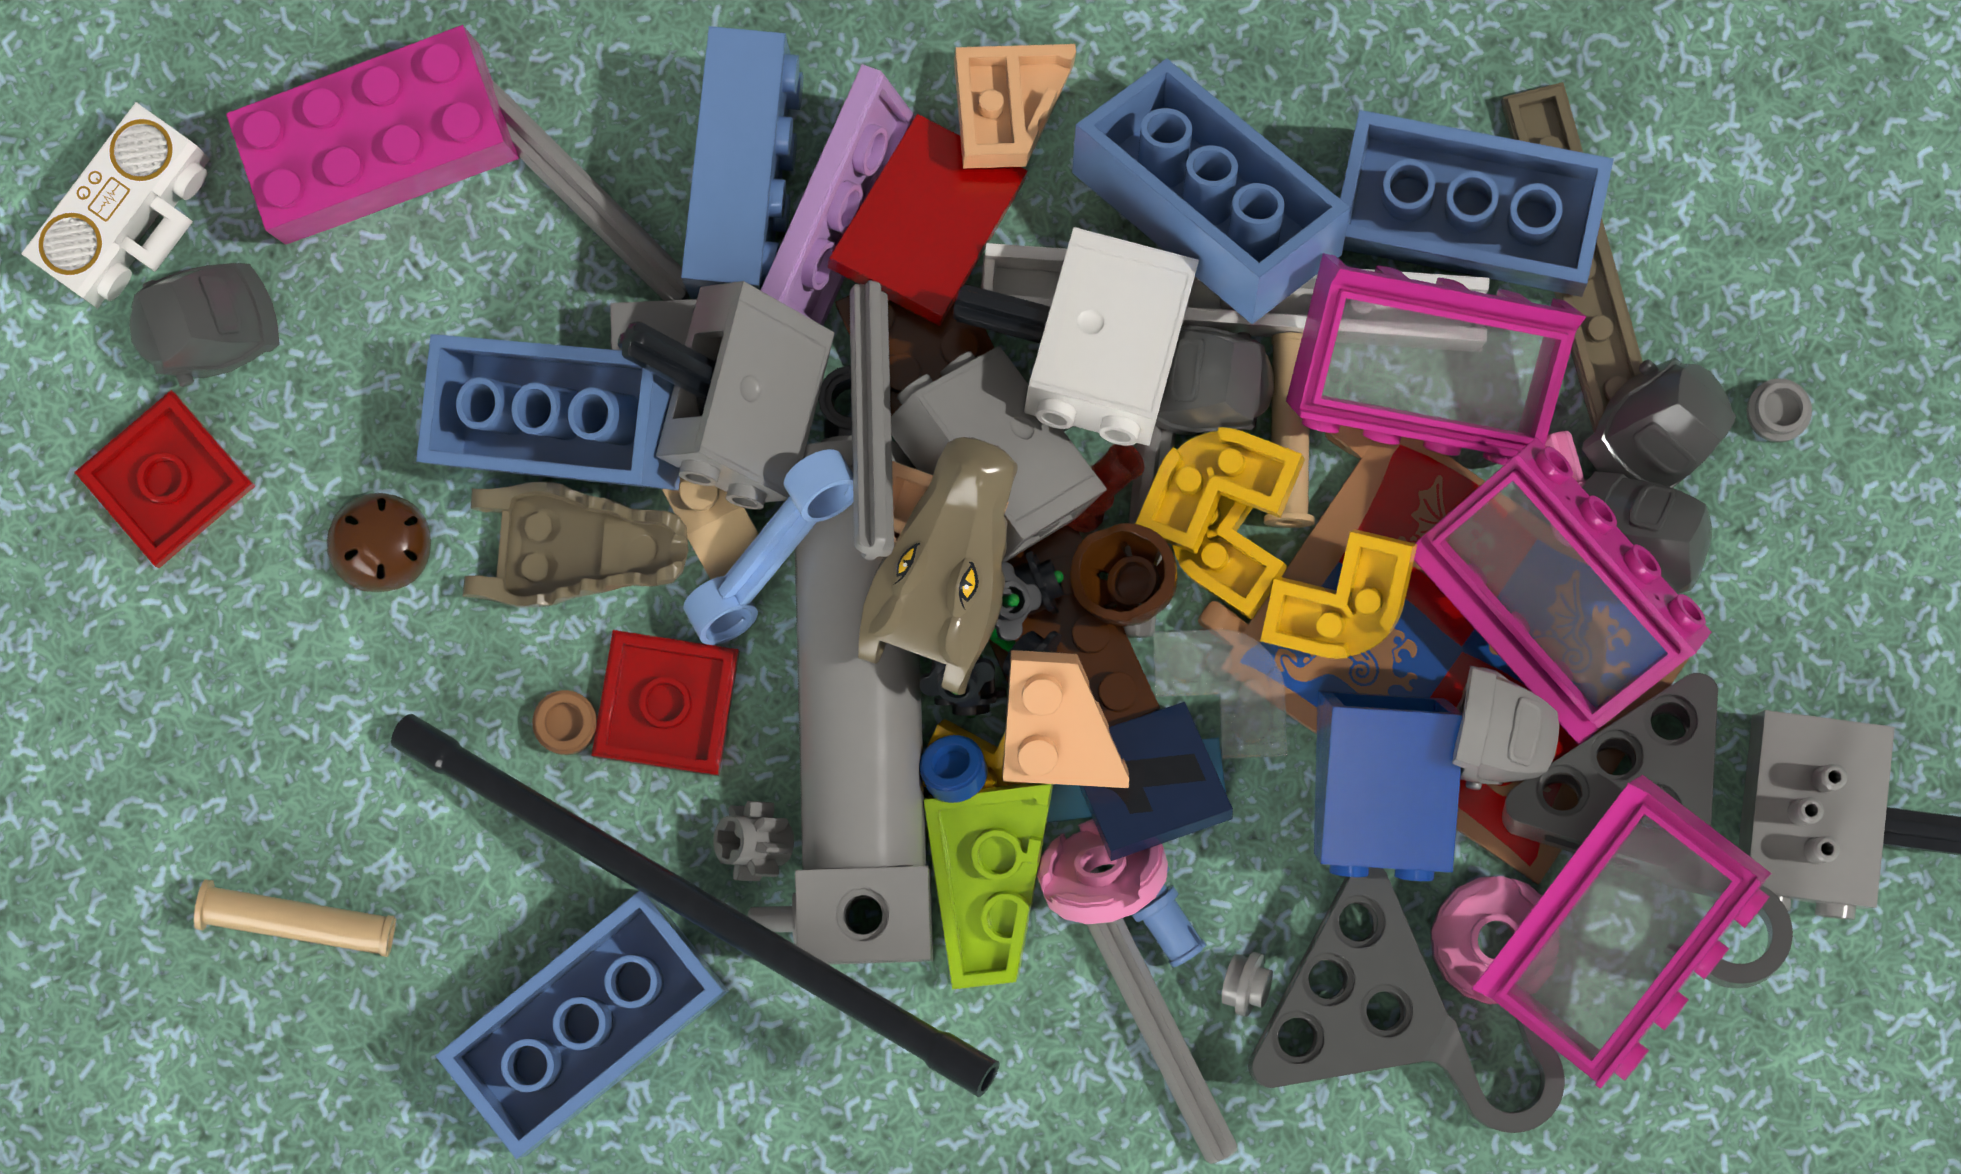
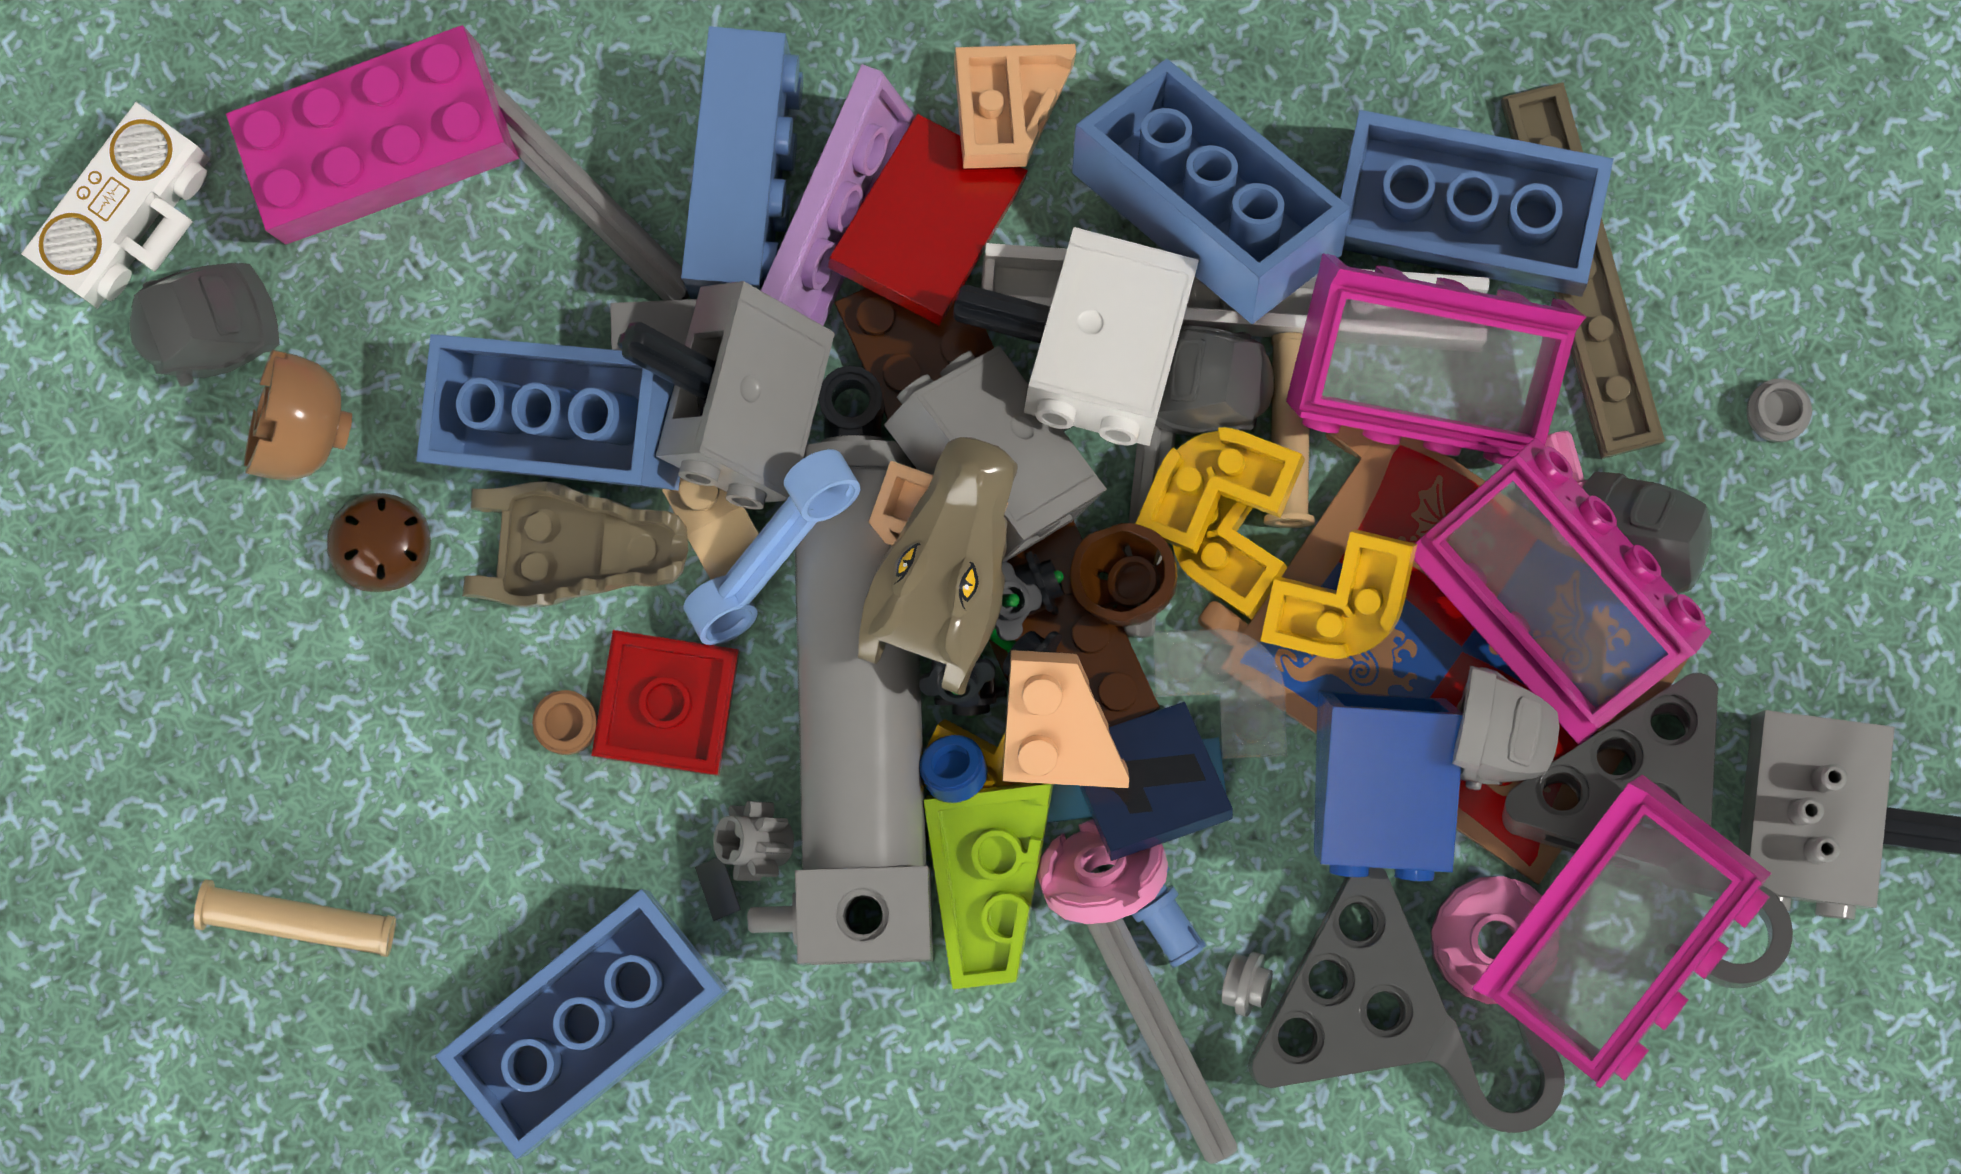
(165, 479): red tile -> none
(295, 419): none -> medium nougat cylinder
(717, 888): none -> dark grey sticker
(871, 421): light grey axle -> none
(938, 1049): black piece -> none
(1115, 470): clear red pin -> none
(1661, 423): dark grey helmet -> none

